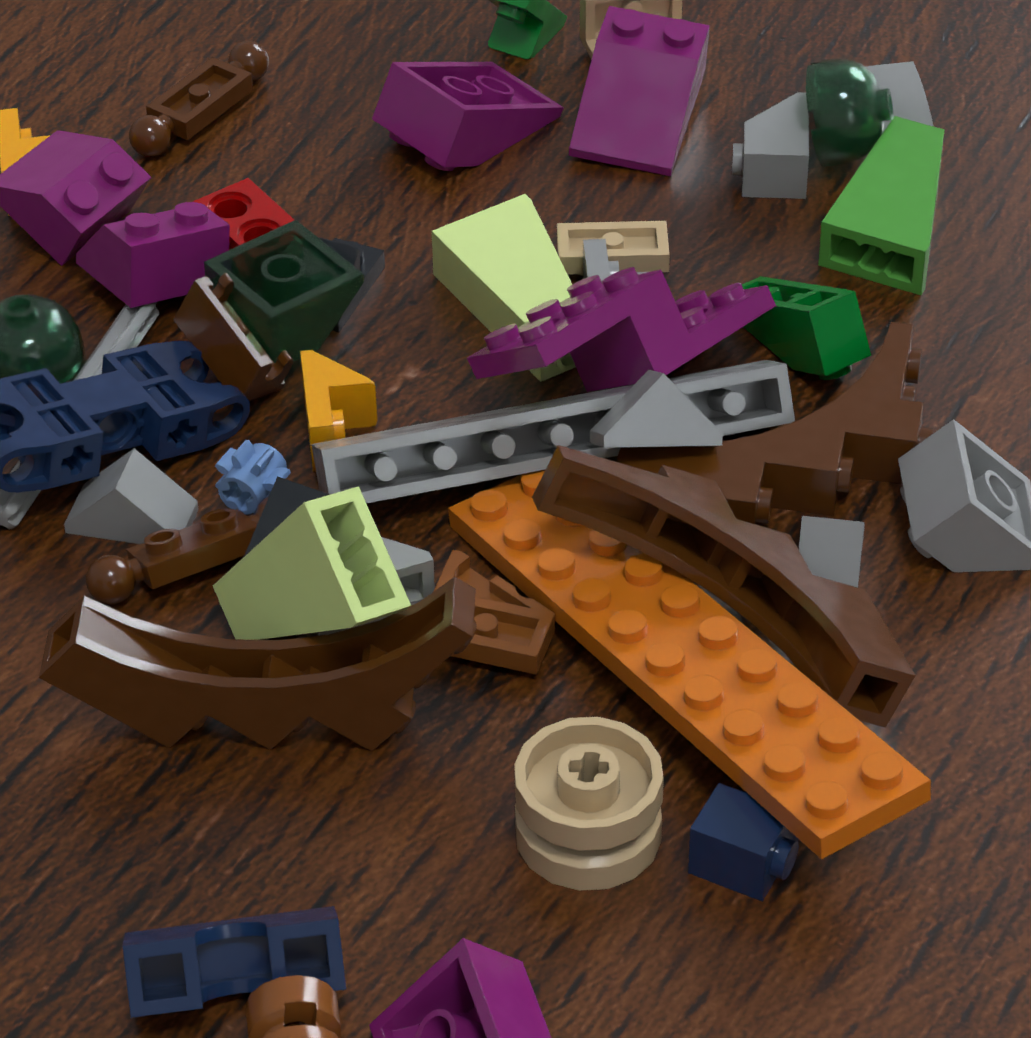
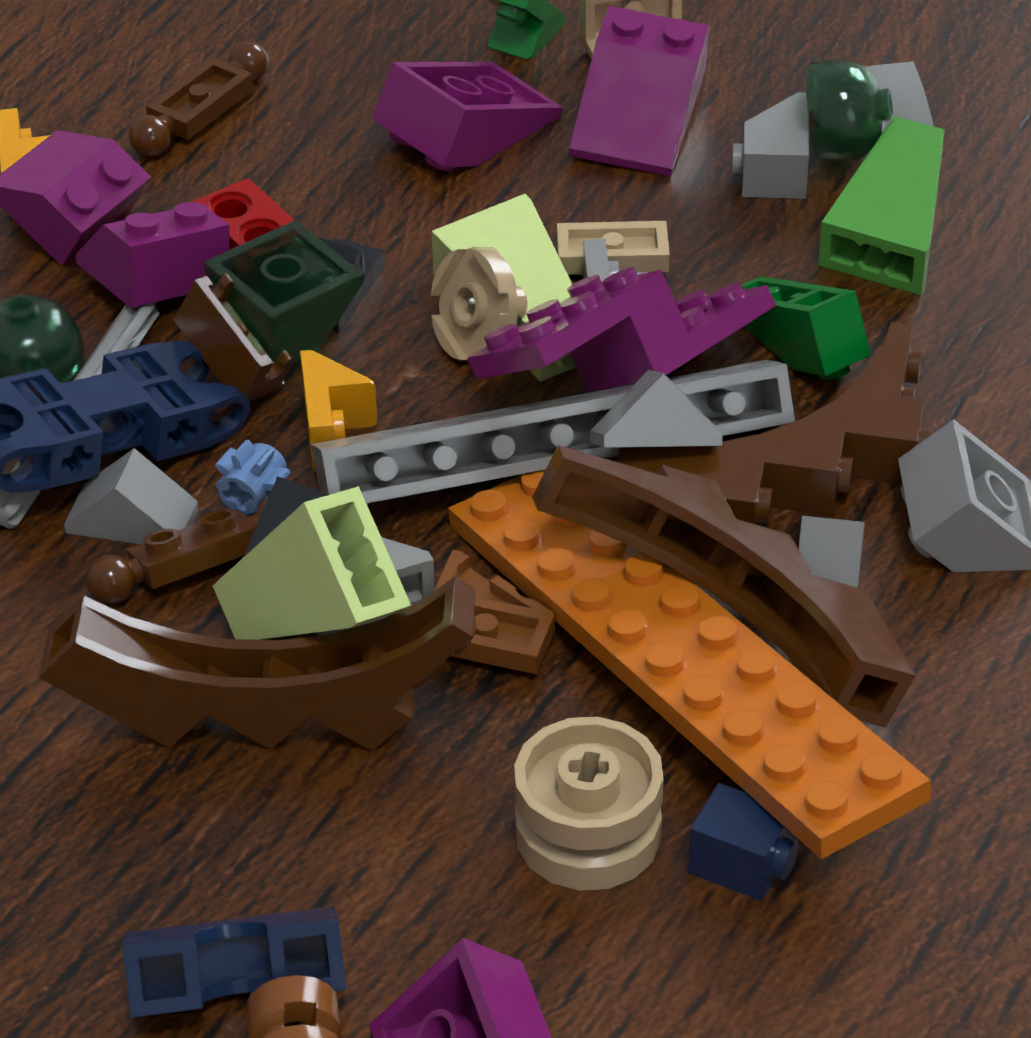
(475, 299): none -> tan plate

